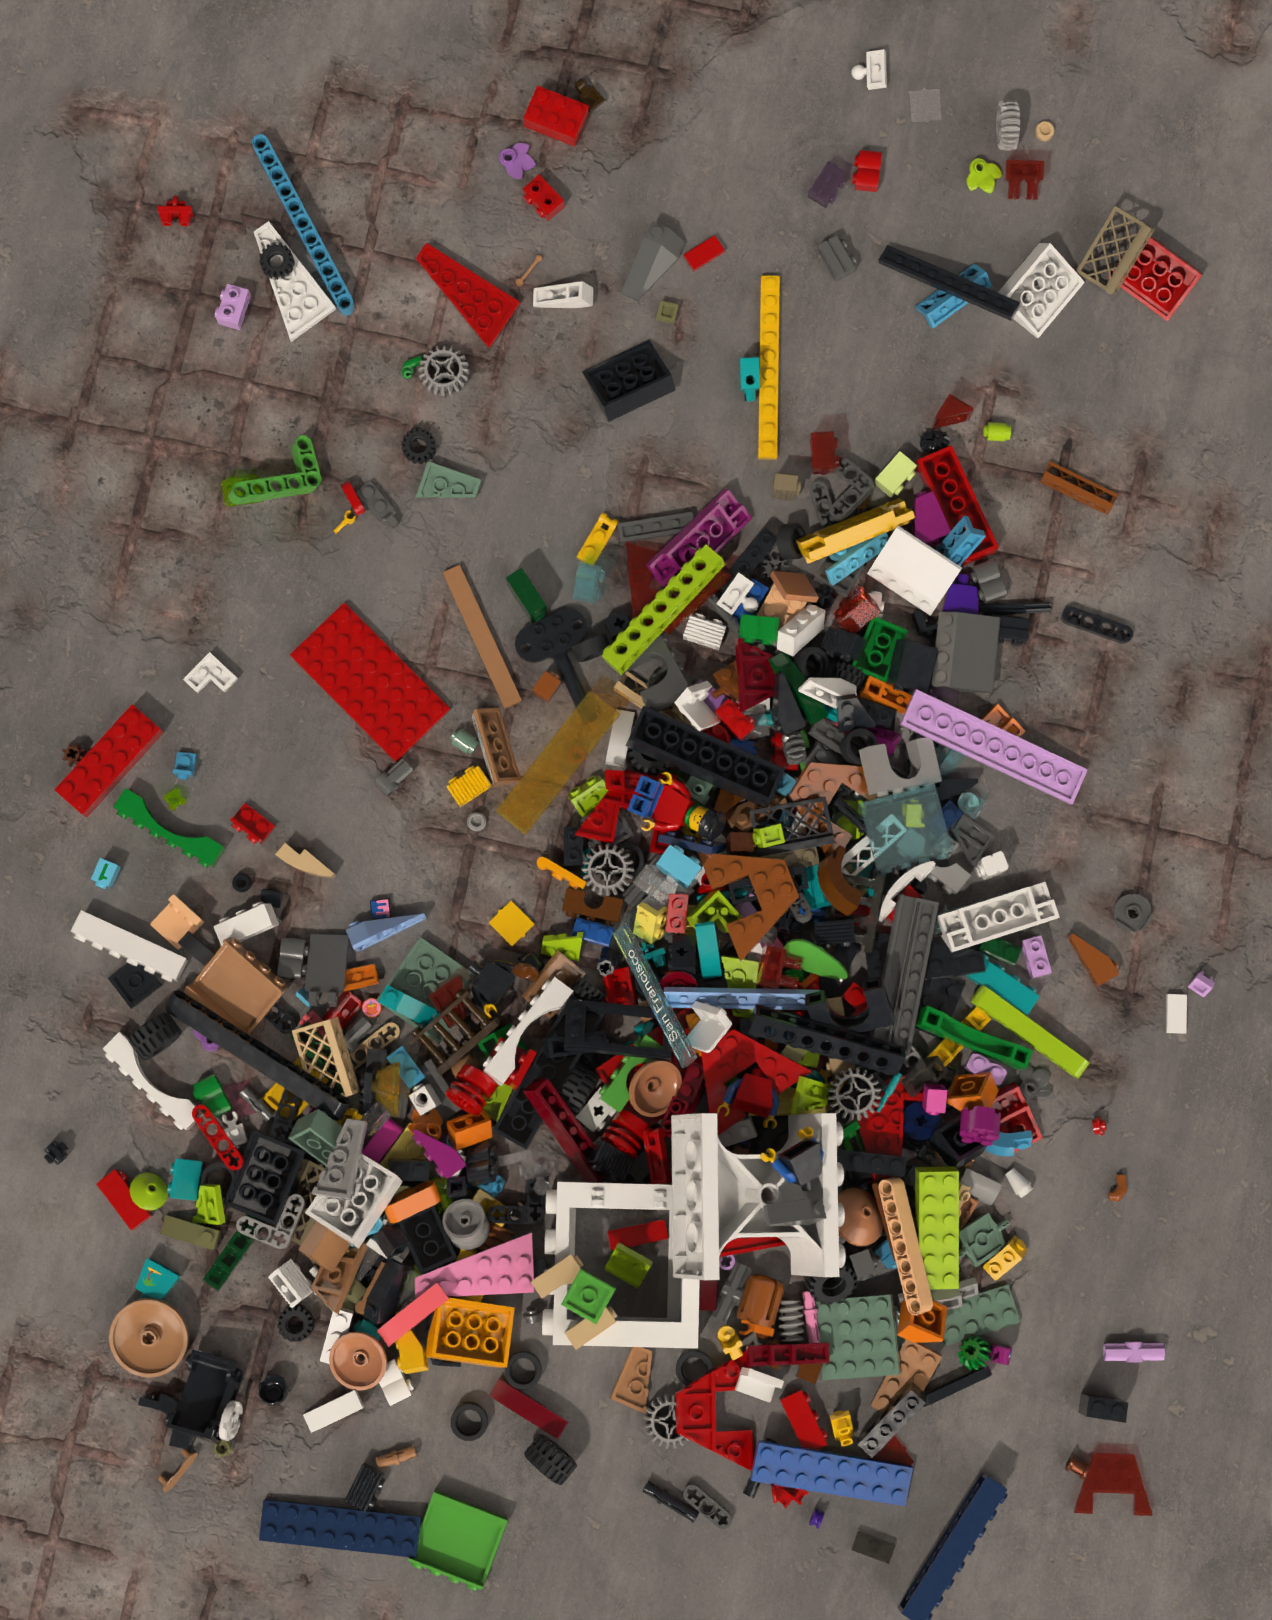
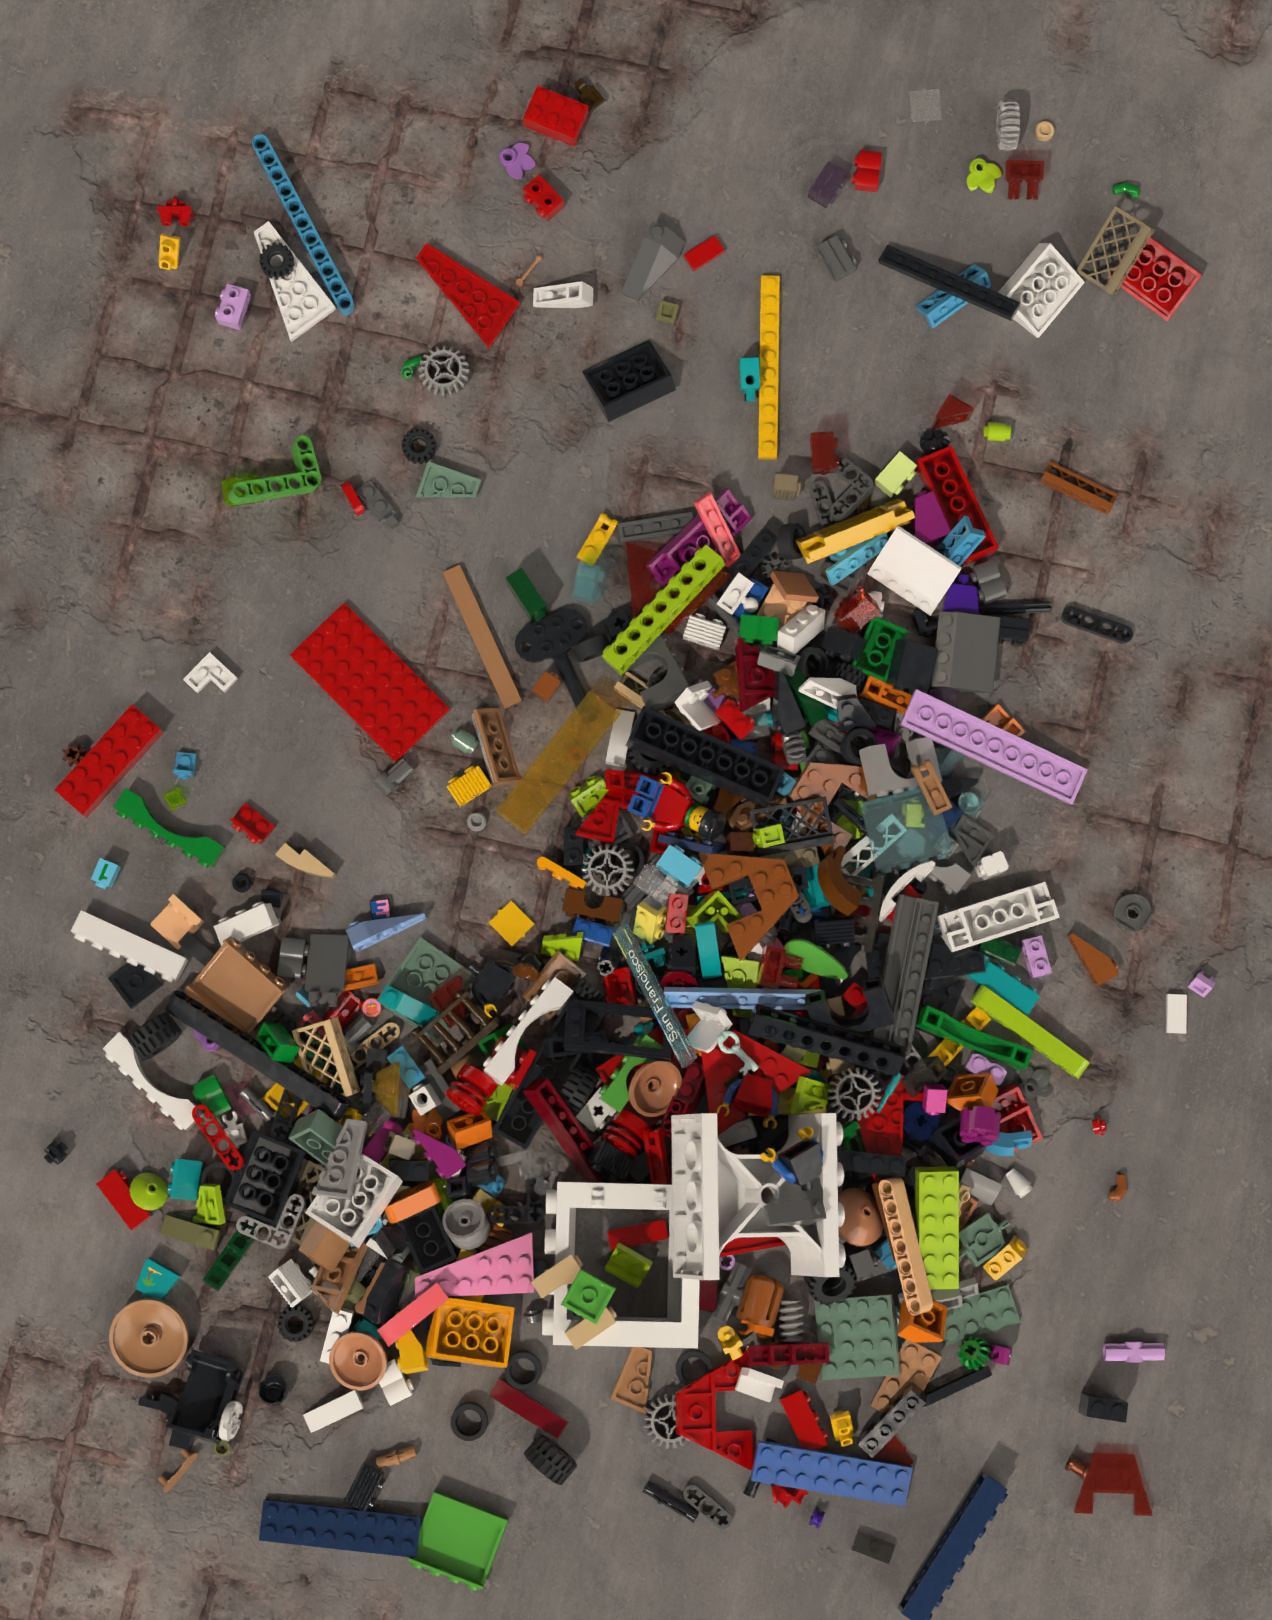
(169, 252): none -> yellow hips
(277, 1042): none -> green brick
(346, 521): yellow hand -> none
(400, 1145): none -> dark tan brick
(717, 528): none -> coral tile
(735, 1049): none -> light aqua piece
(778, 660): none -> dark grey slope
(810, 1312): bright pink pin -> none
(875, 70): white plate -> none
(931, 788): none -> medium nougat plate
(1126, 187): none -> green arm

